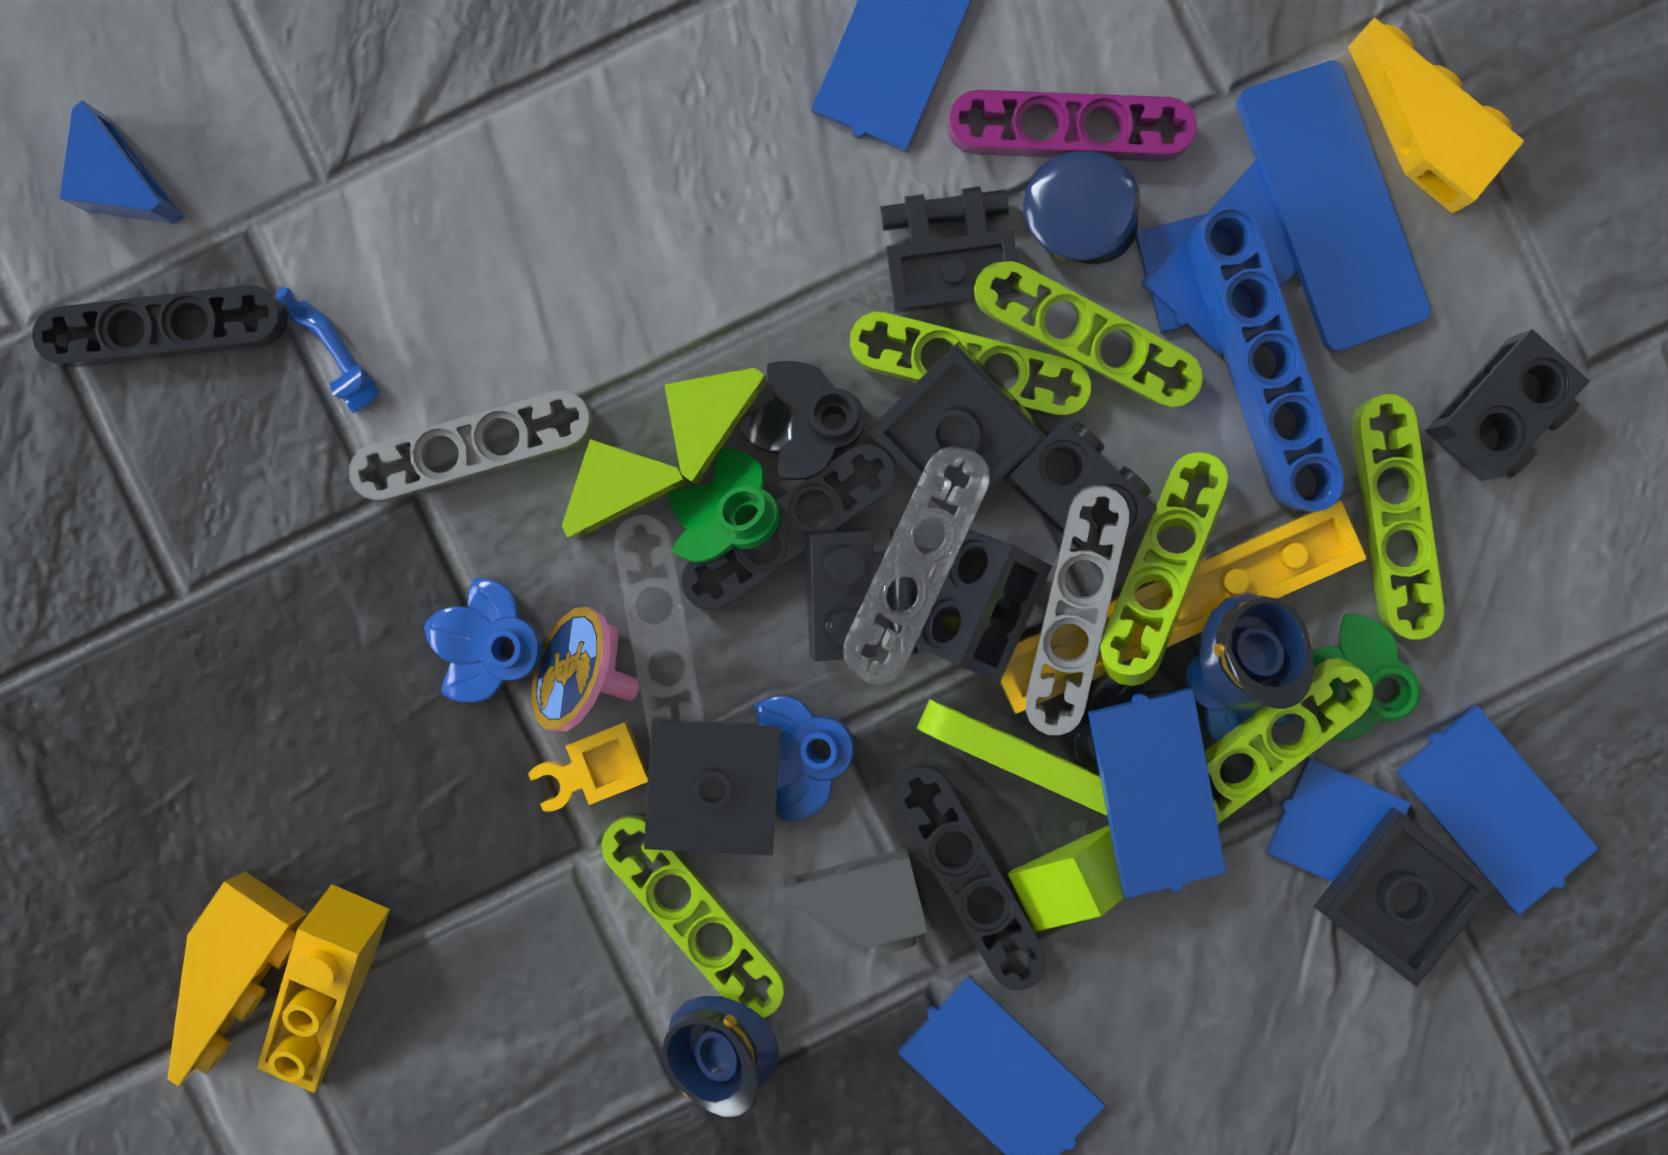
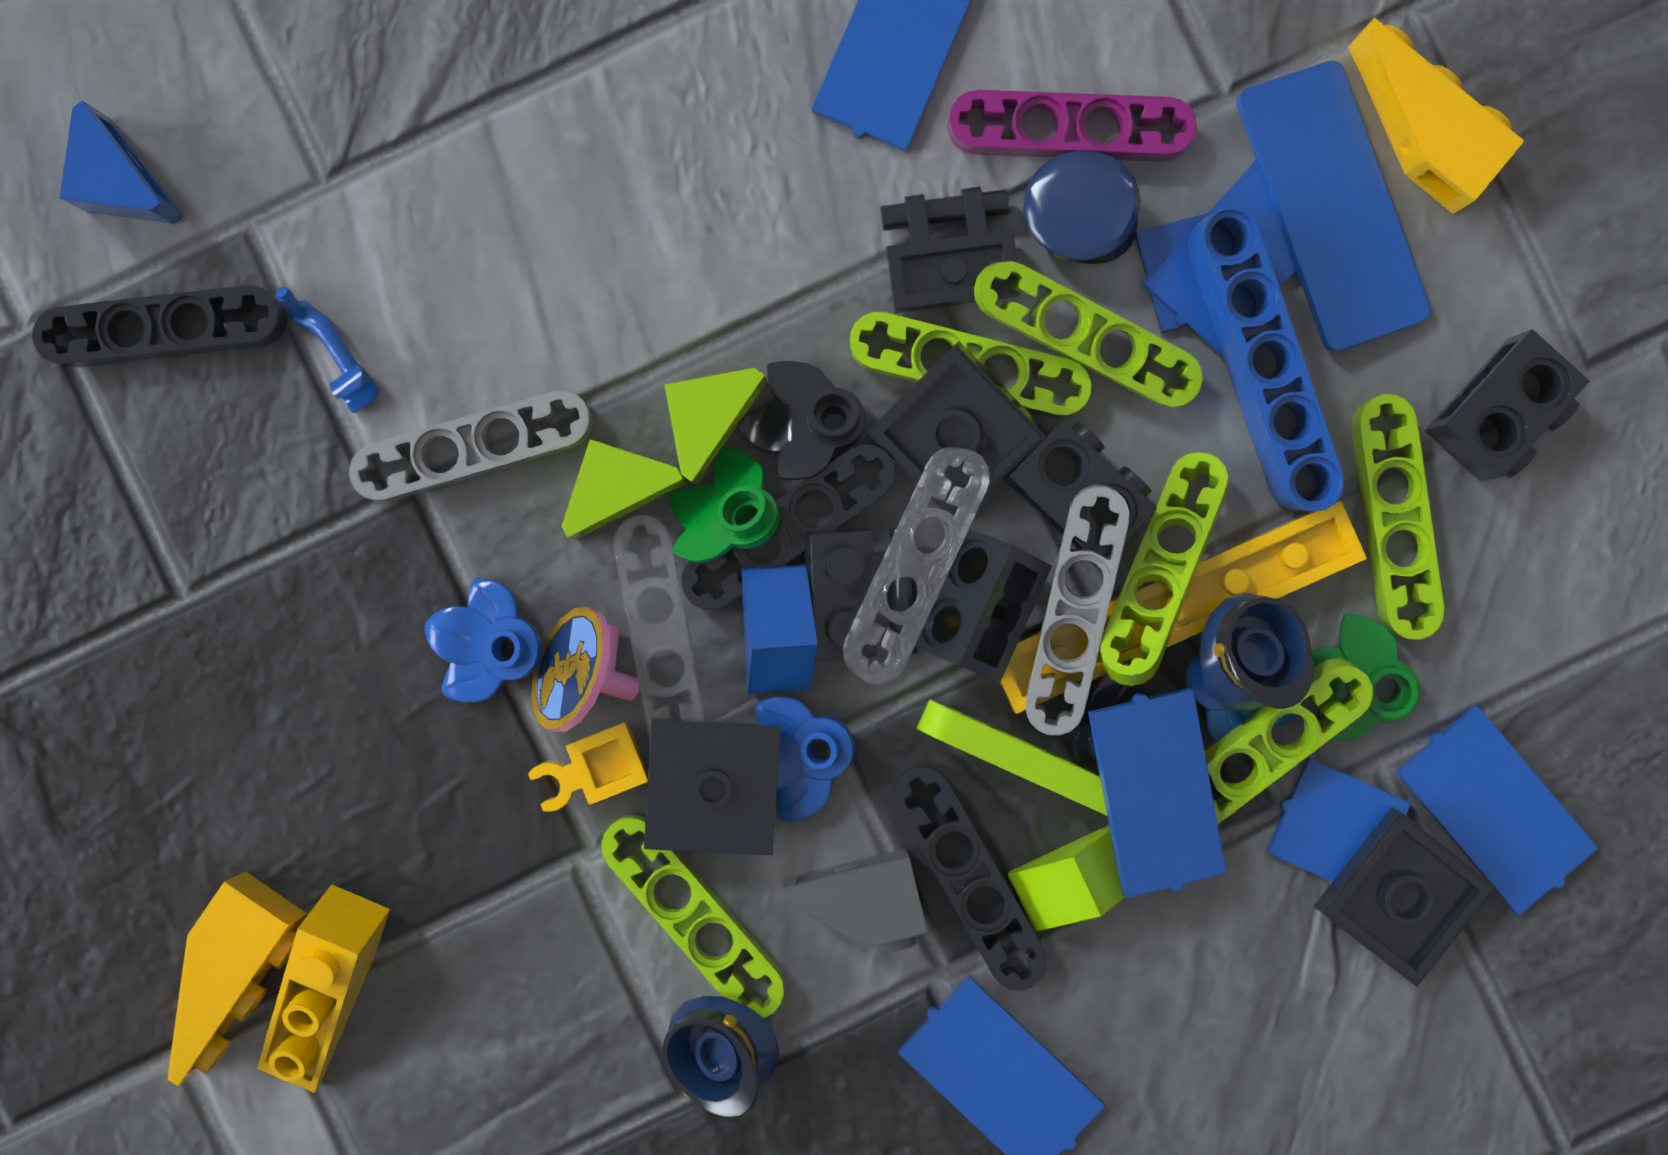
(778, 629): none -> blue slope

